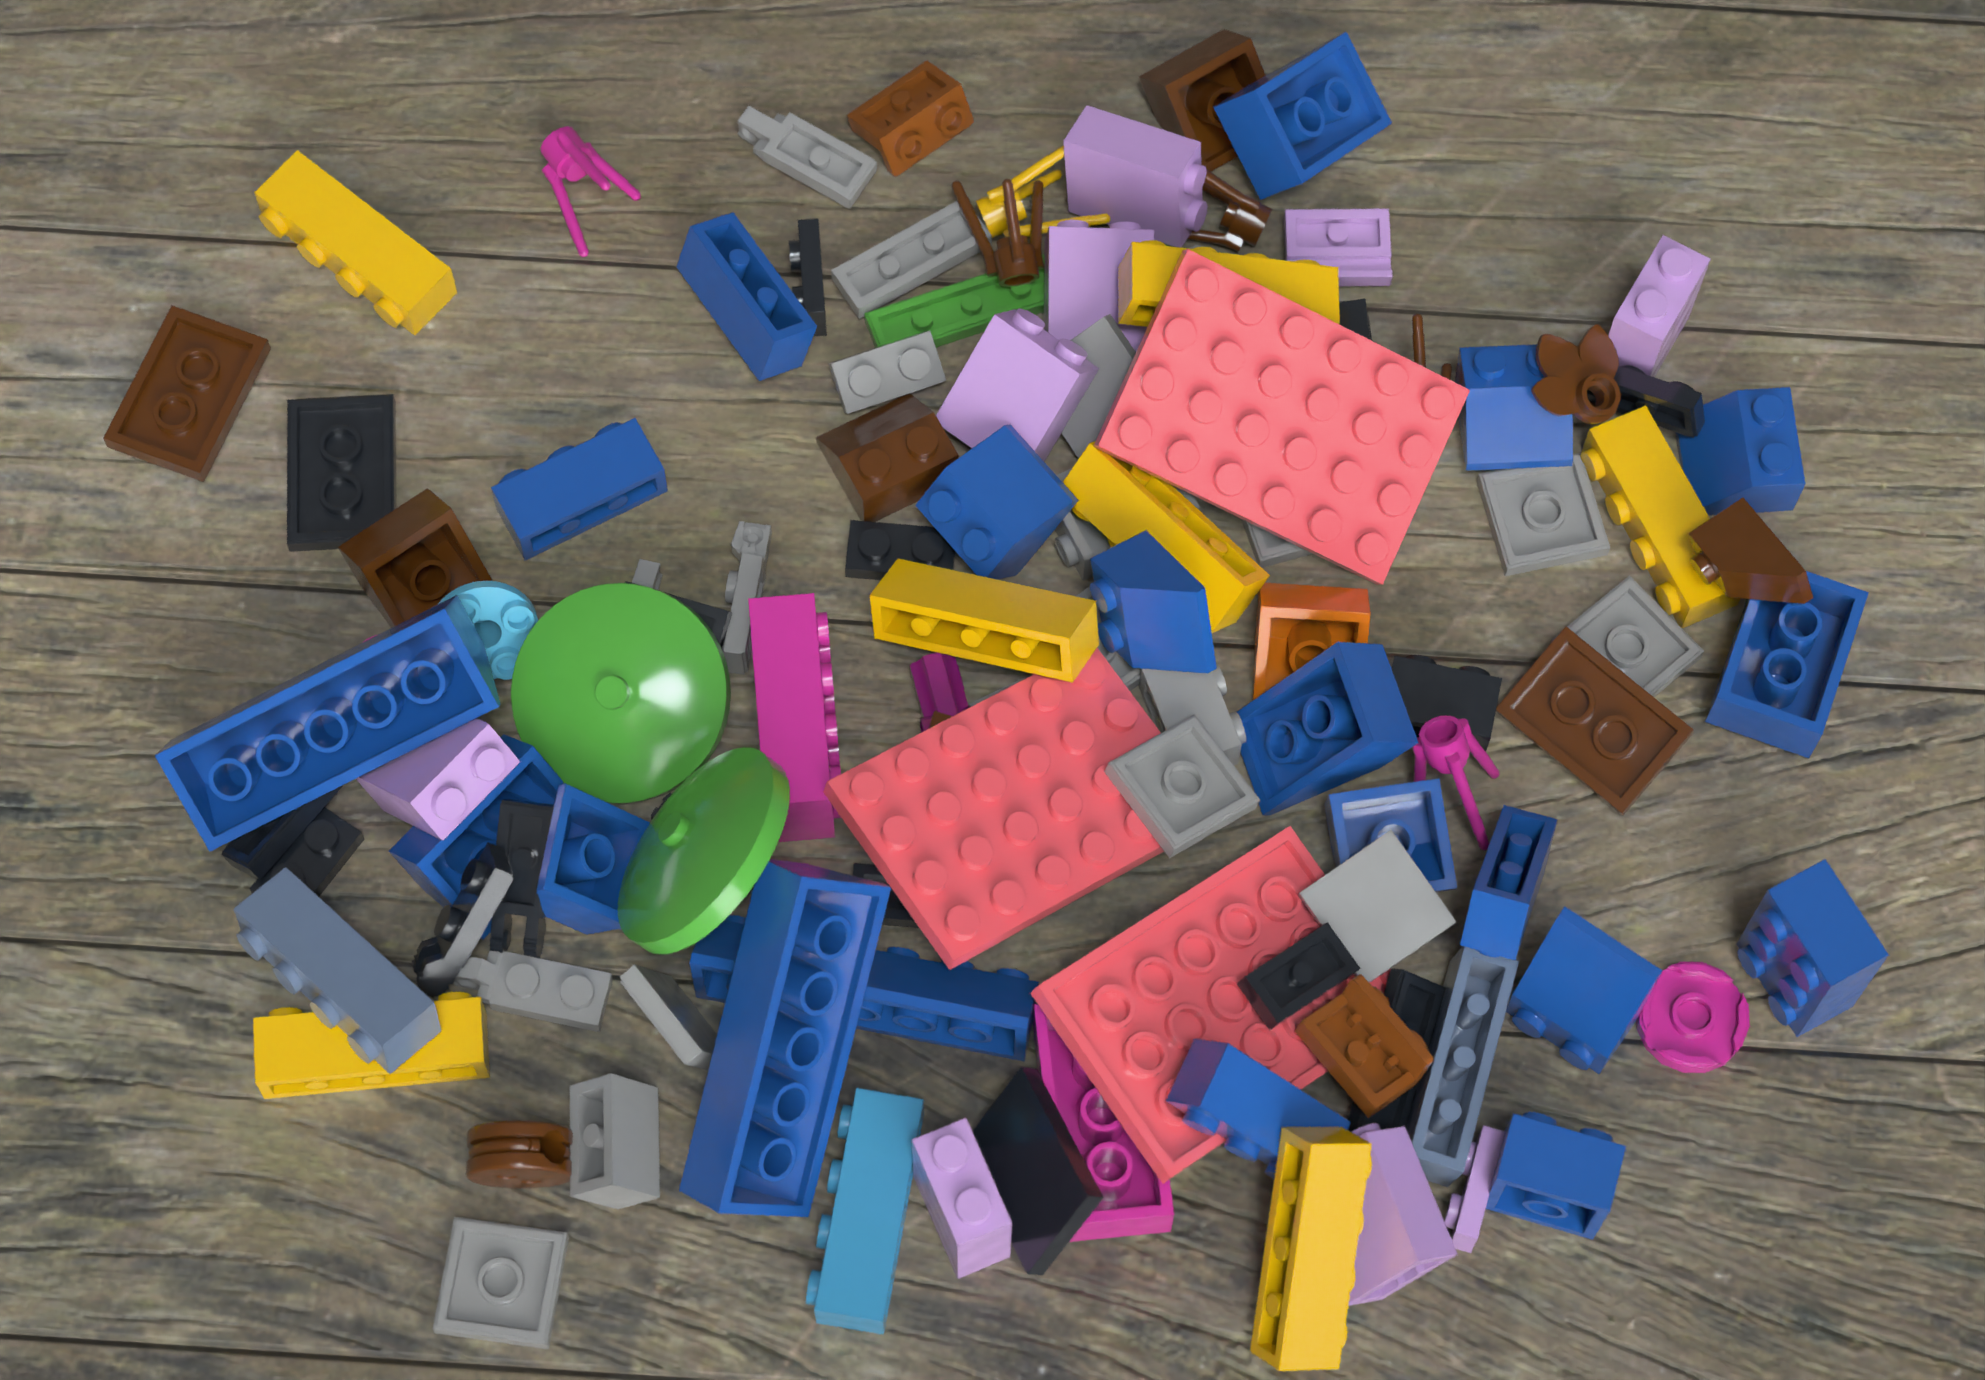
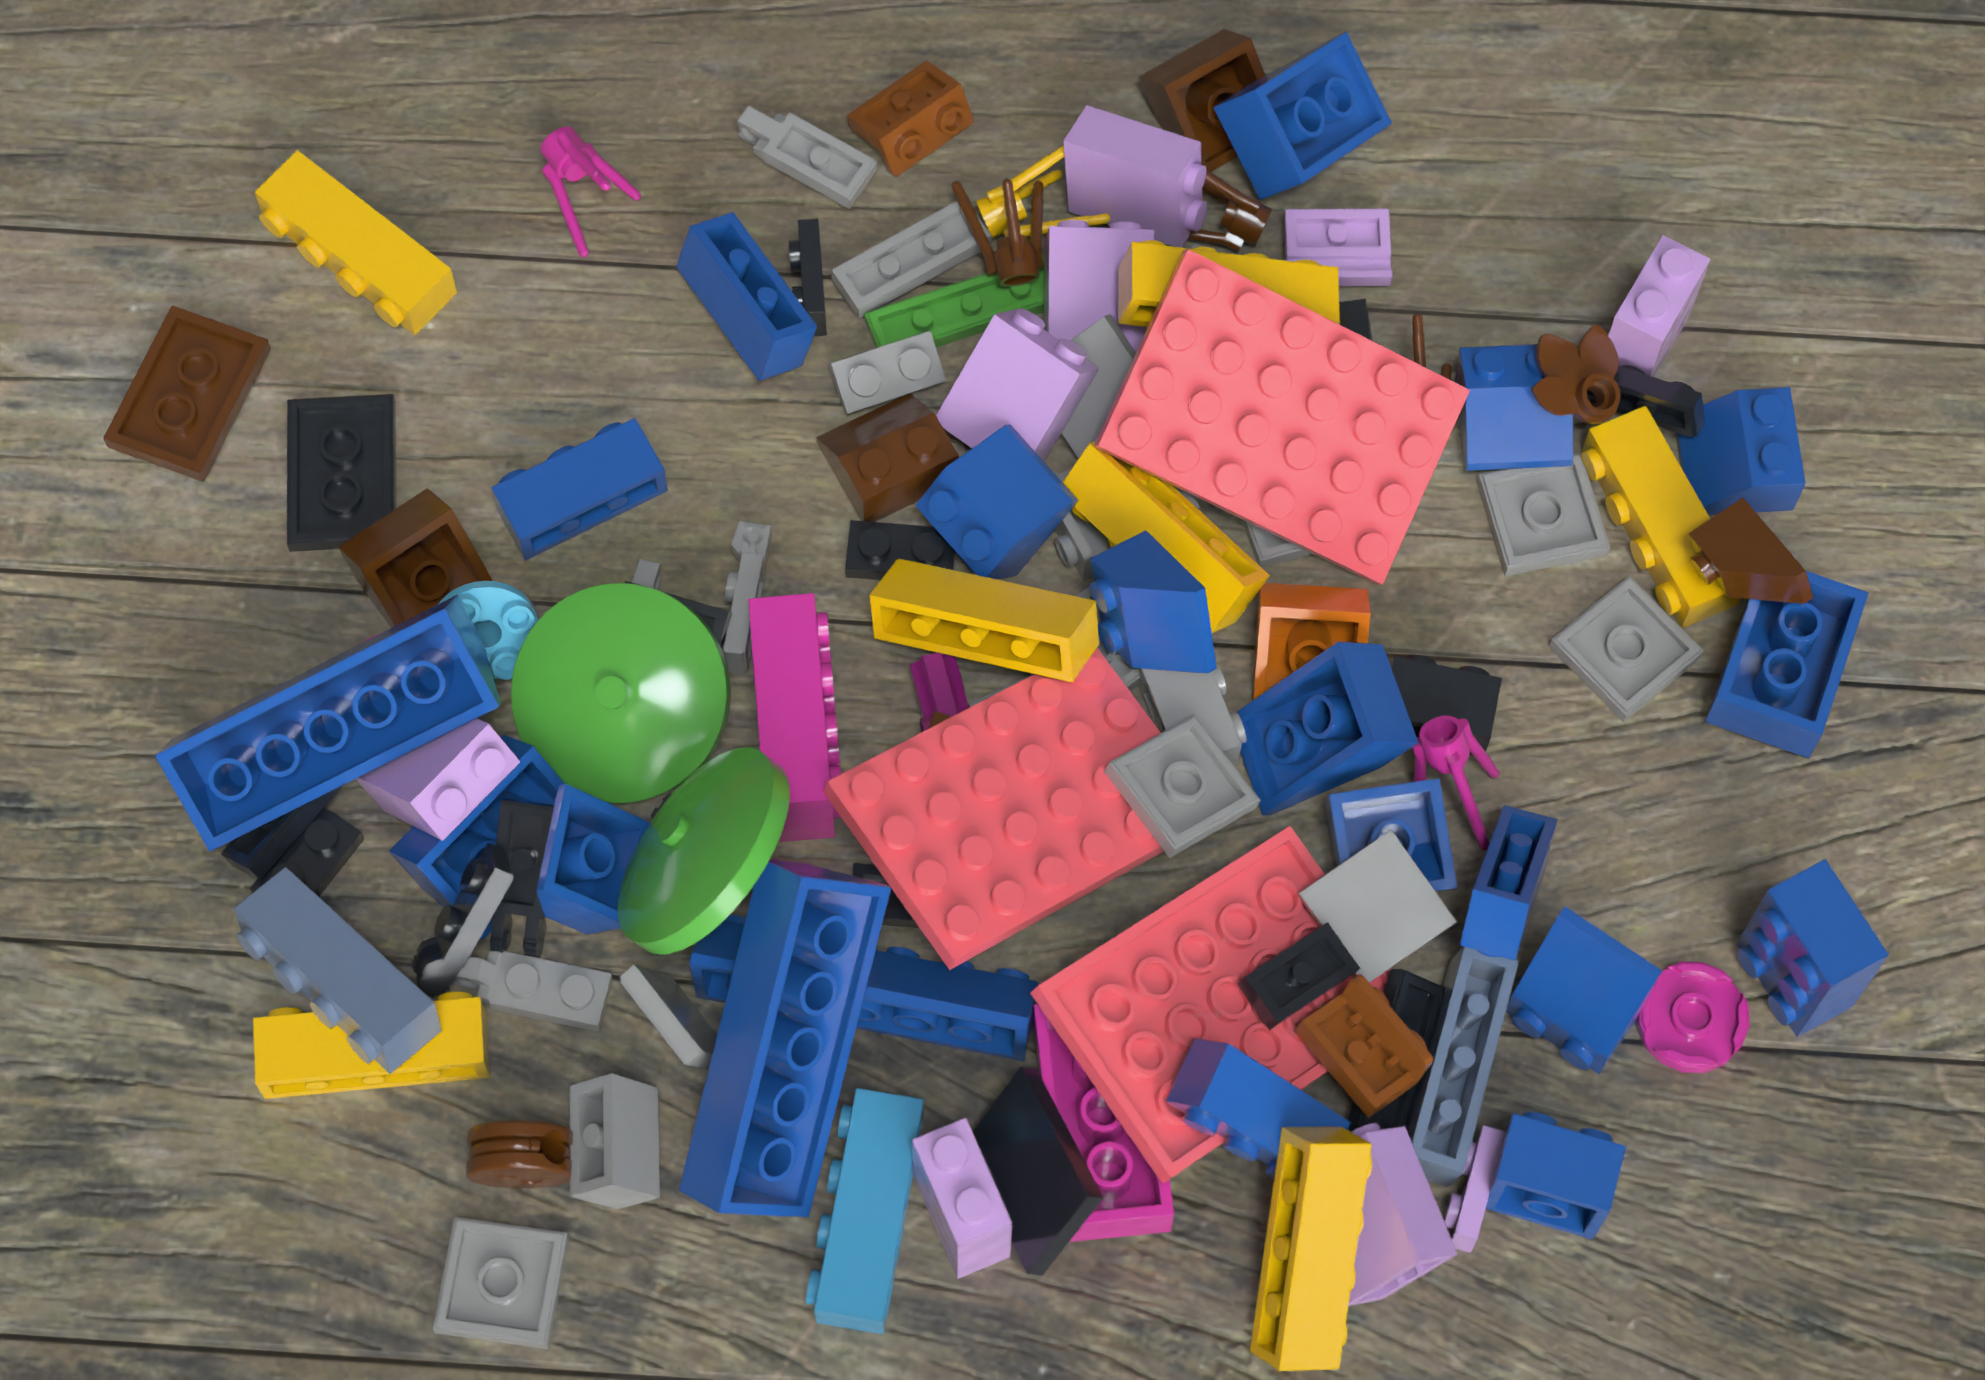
(1594, 720): reddish brown plate -> none

